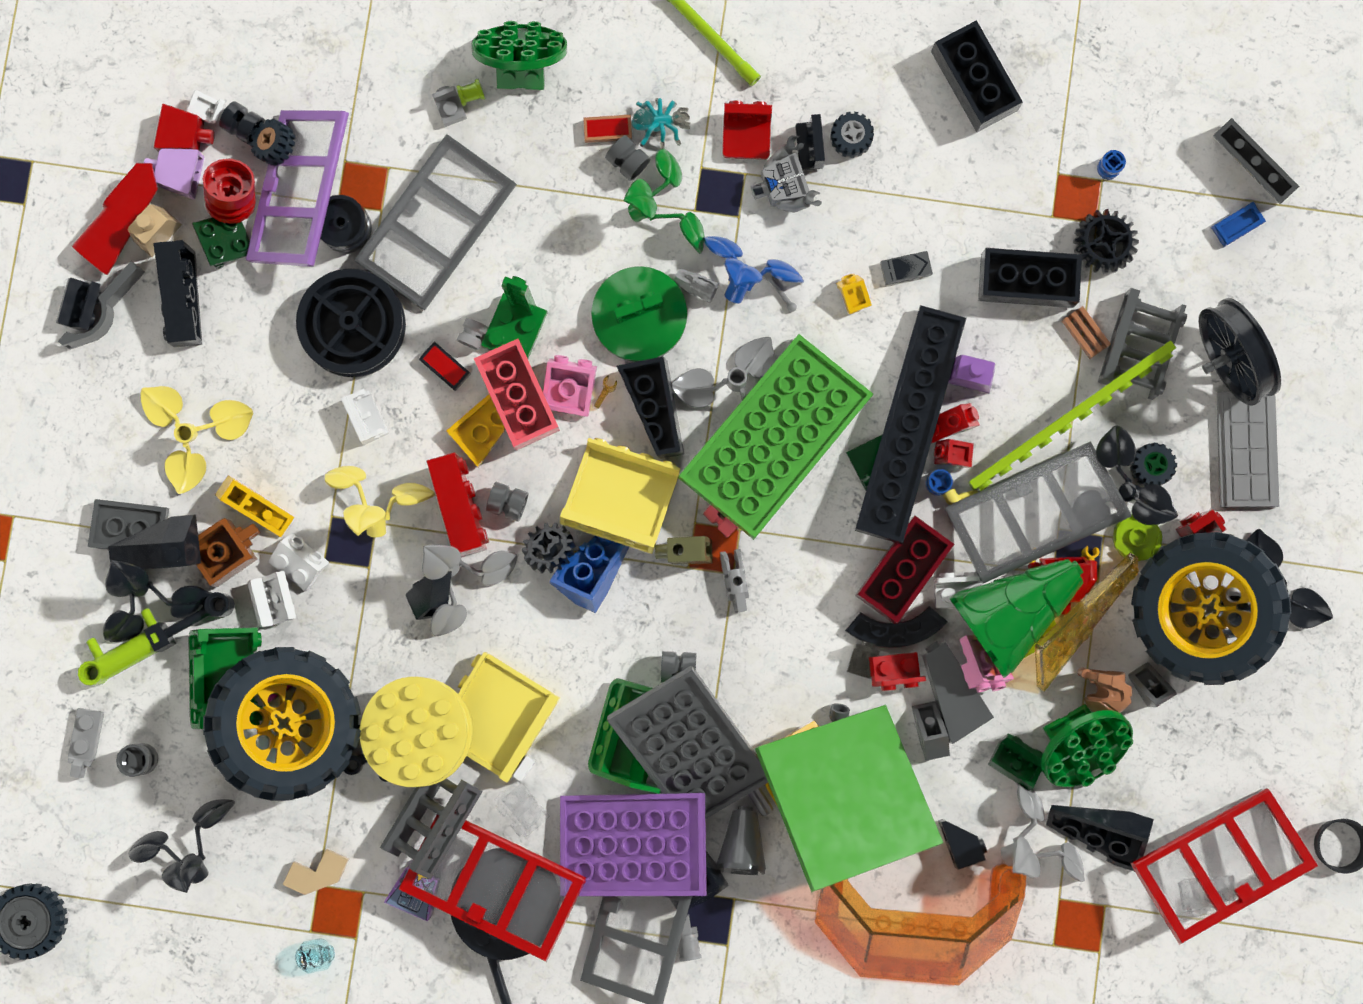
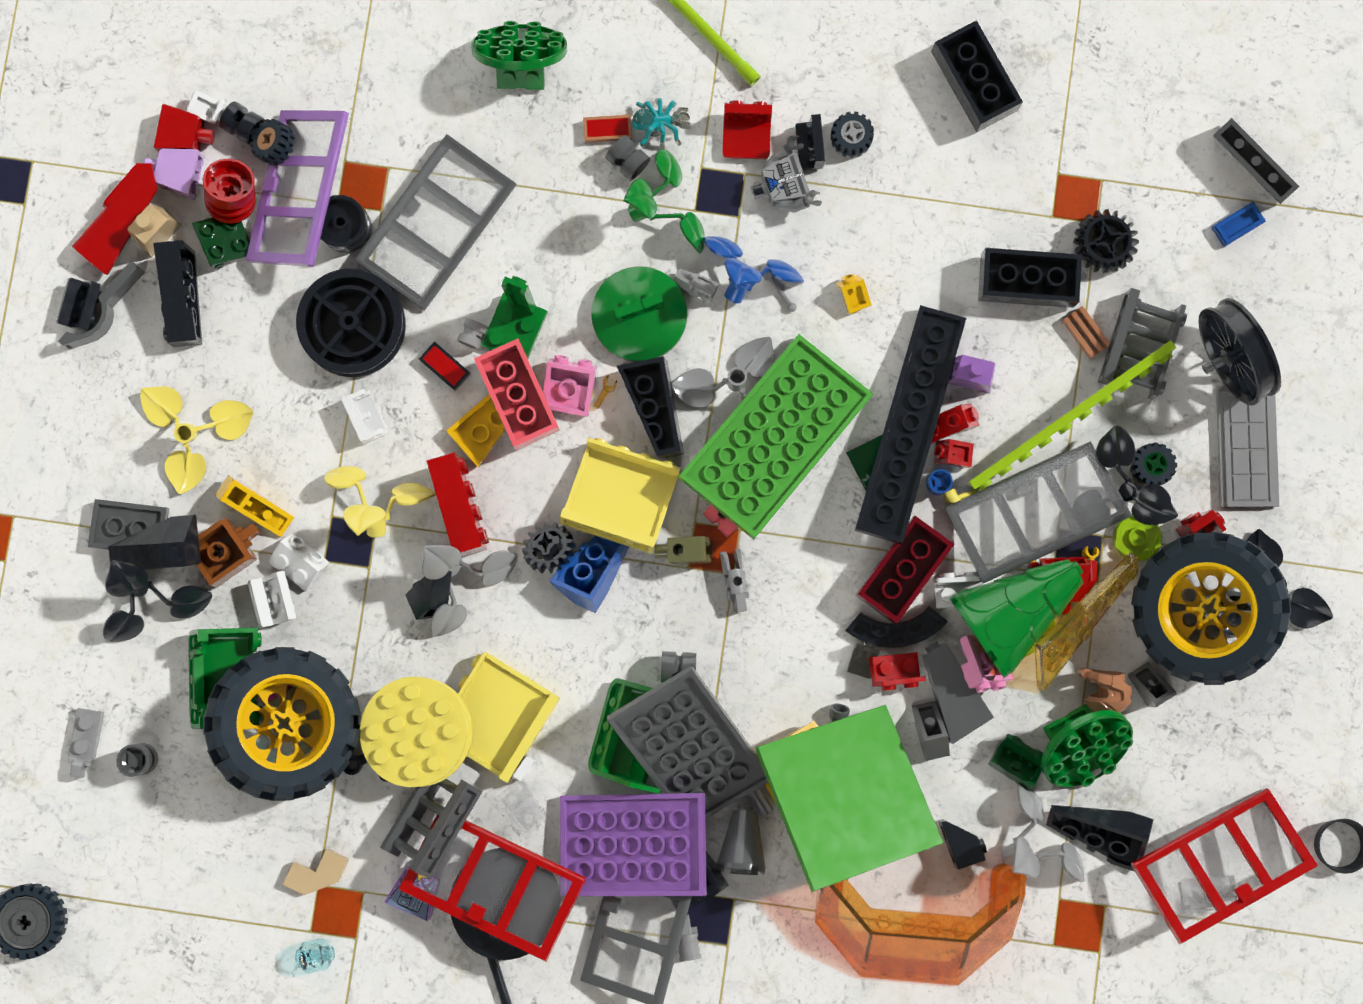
(154, 639): lime piece -> none
(191, 867): black plant -> none
(449, 105): light grey bracket -> none
(470, 92): lime bush -> none
(507, 501): dark grey wheel -> none
(906, 268): dark grey tile -> none
(1110, 170): blue wheel -> none

